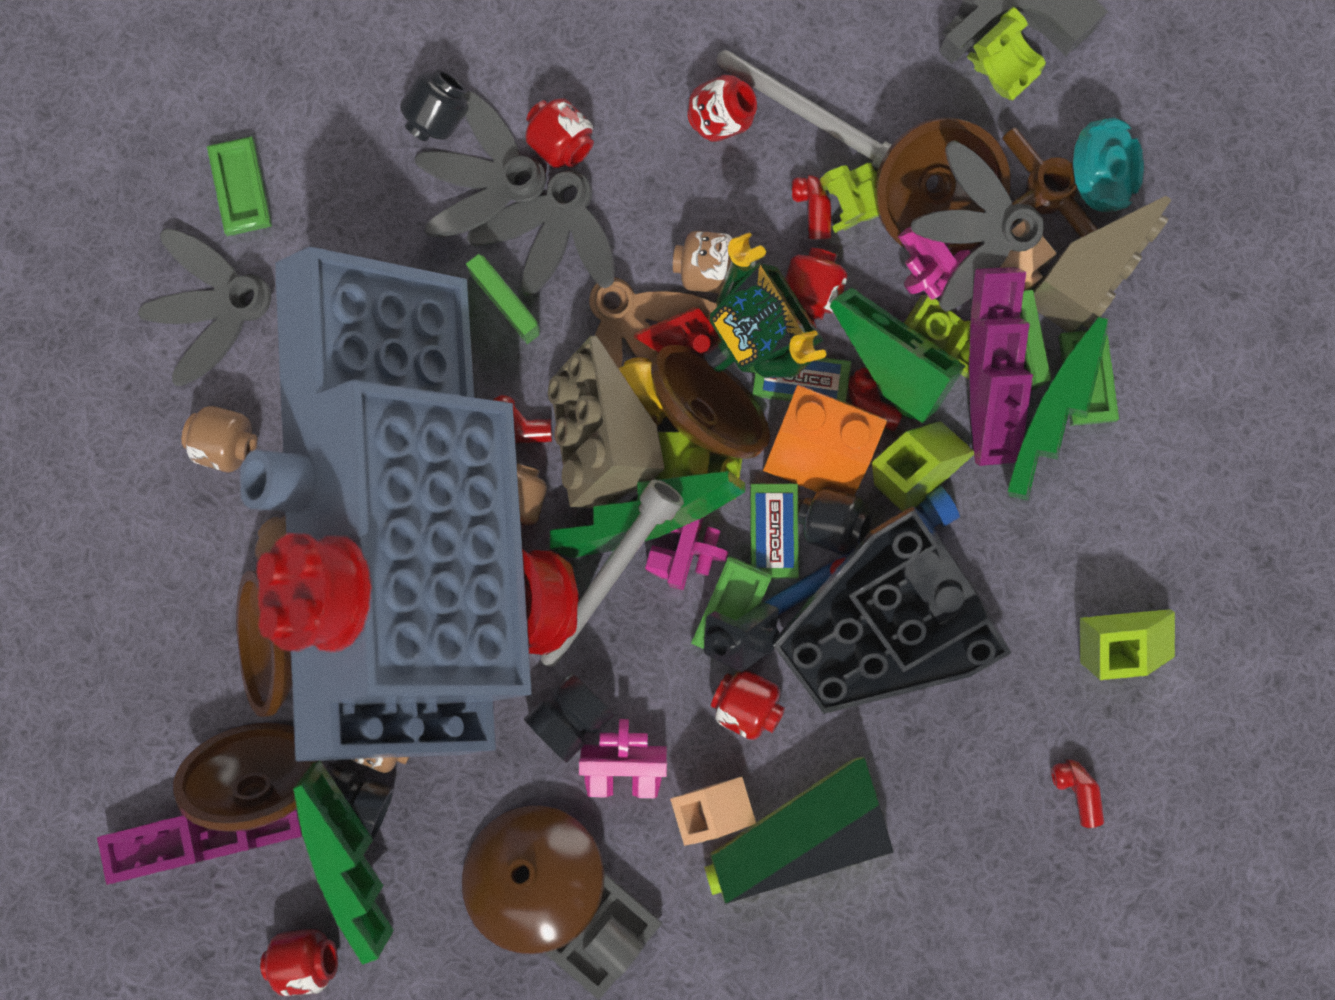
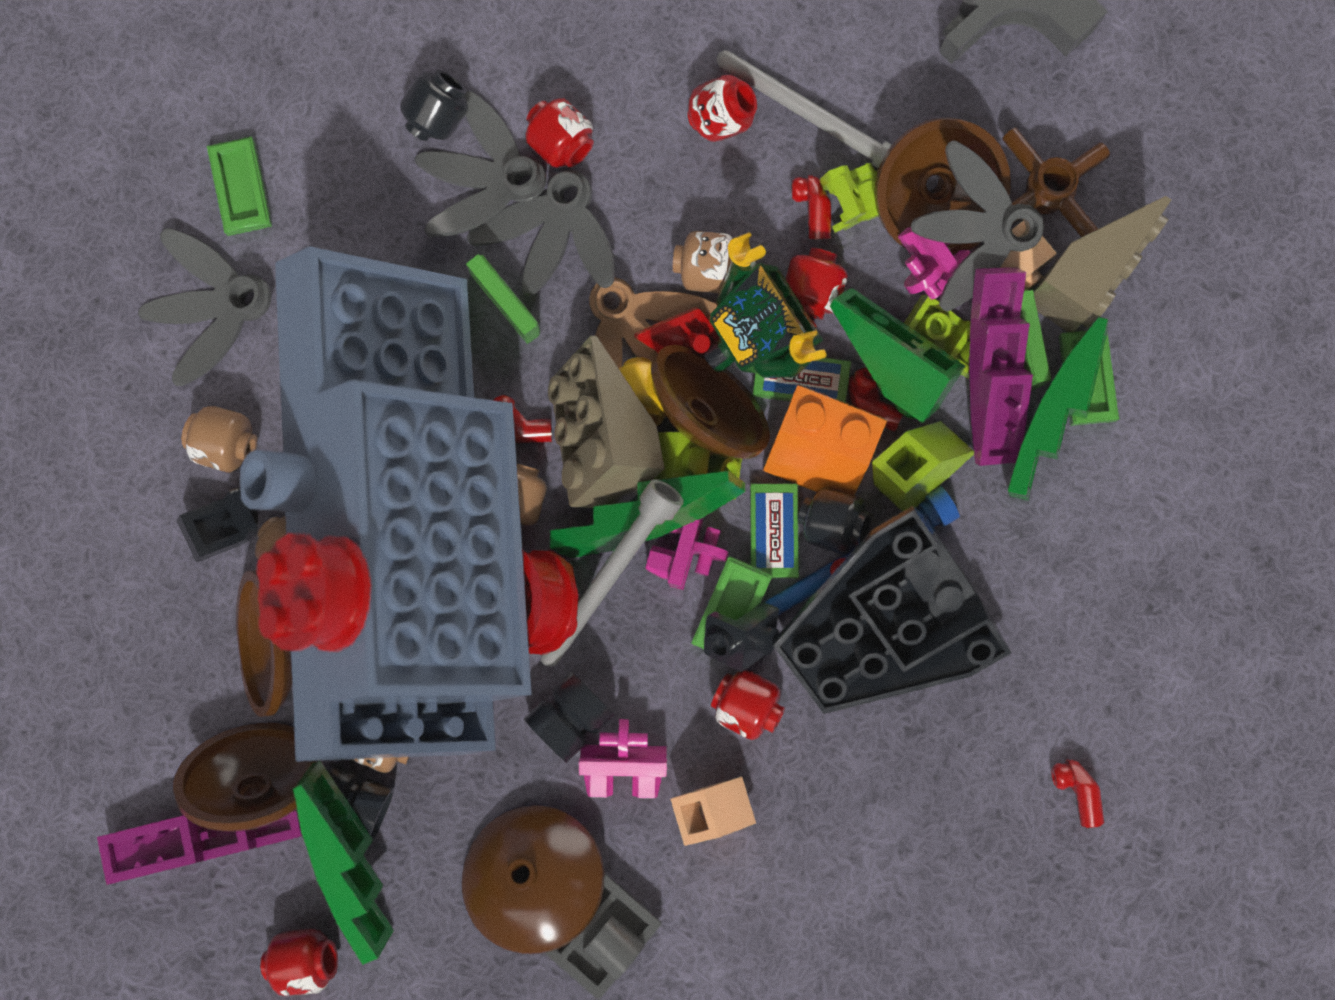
(218, 526): none -> black bracket
(810, 835): dark green slope -> none
(1007, 56): lime piece -> none
(1107, 165): teal tile -> none
(1127, 643): lime slope -> none

